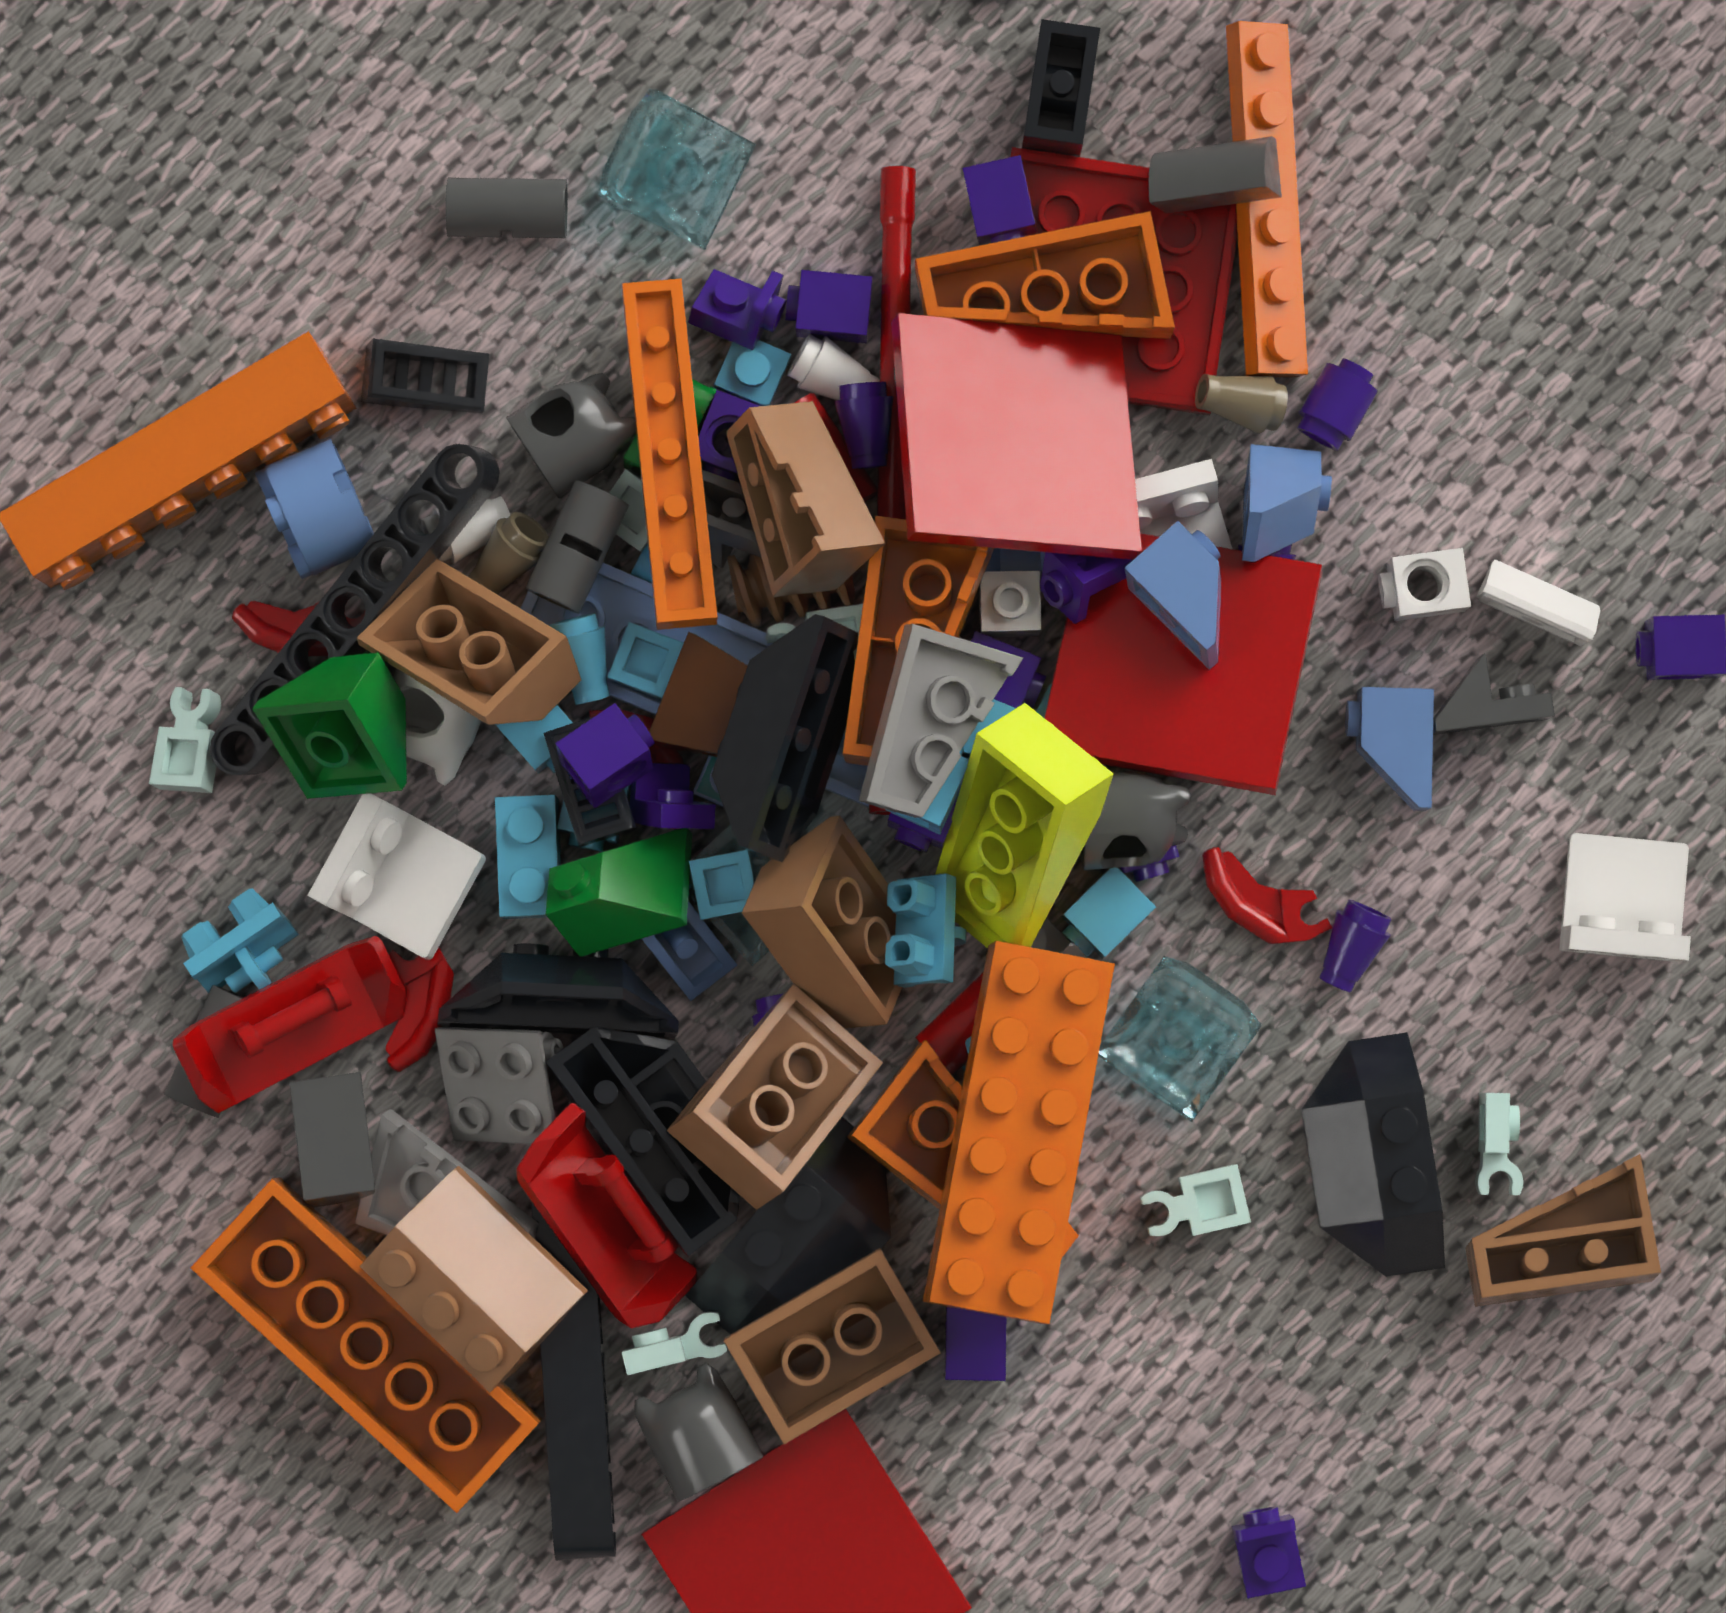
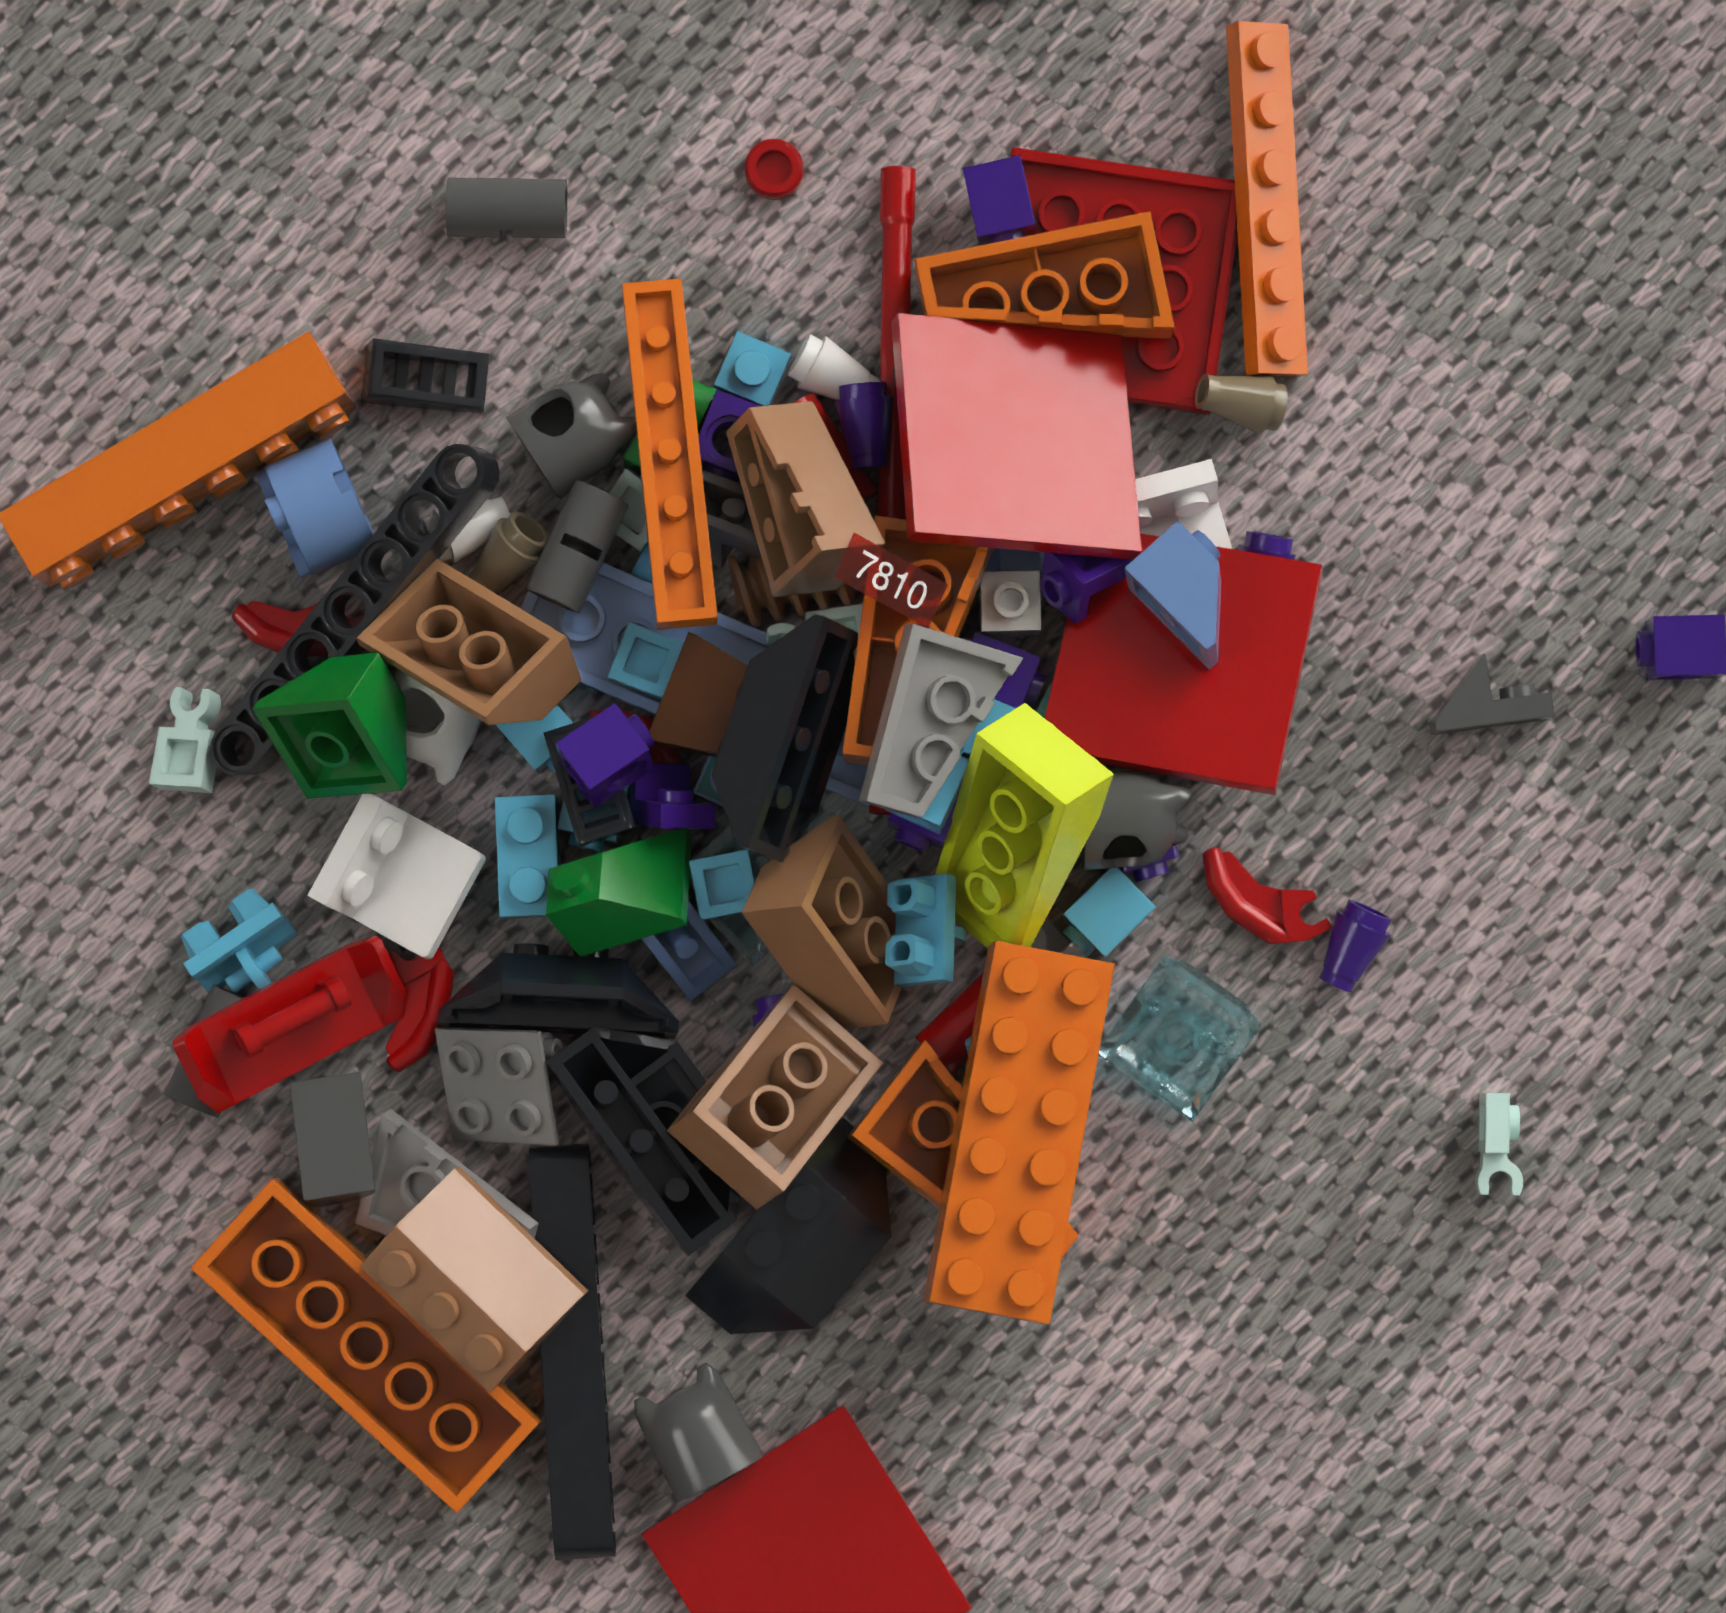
(589, 652): medium azure cone -> none
(604, 1222): red piece -> none
(656, 1349): light aqua plate -> none
(674, 168): clear light blue slope -> none
(738, 308): dark purple bracket -> none
(774, 169): none -> red tile
(830, 306): dark purple brick -> none
(832, 1346): medium nougat slope -> none
(890, 580): none -> clear red sticker
(974, 1346): dark purple brick -> none
(1061, 88): black brick -> none
(1208, 1201): light aqua plate -> none
(1215, 175): dark grey brick -> none
(1268, 1552): dark purple bracket -> none
(1281, 498): medium blue slope -> none
(1337, 404): dark purple brick -> none
(1376, 1157): black wedge -> none
(1396, 738): medium blue slope -> none
(1451, 578): white brick -> none
(1539, 603): white slope -> none
(1571, 1244): medium nougat wedge -> none
(1625, 898): white bracket -> none

